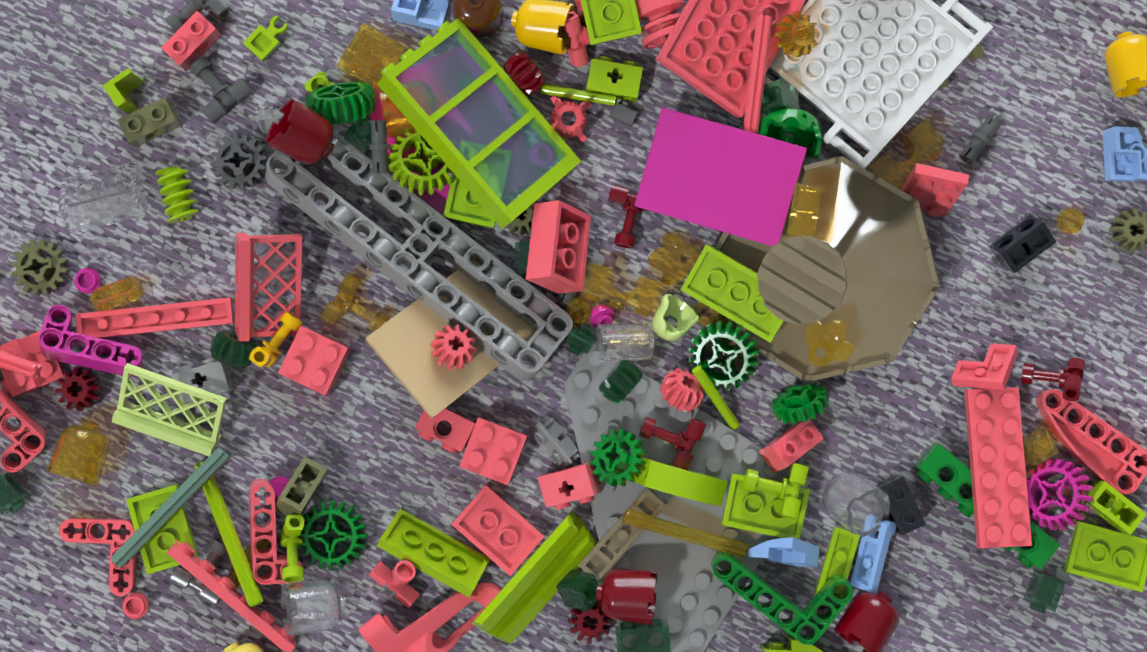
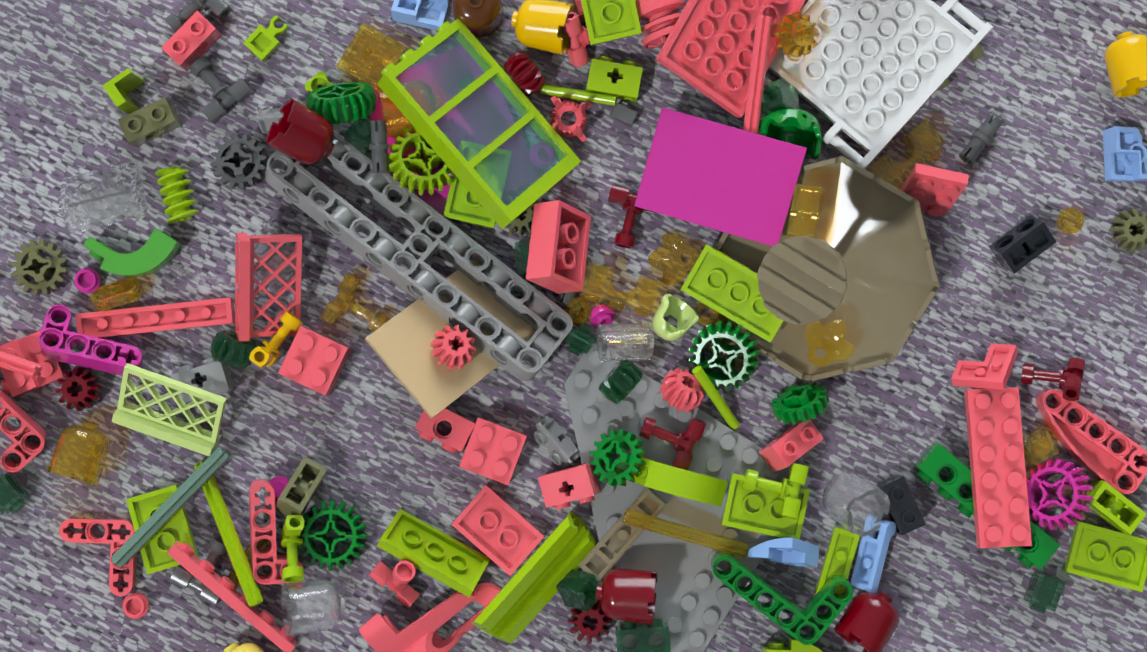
(150, 258): none -> bright green arch

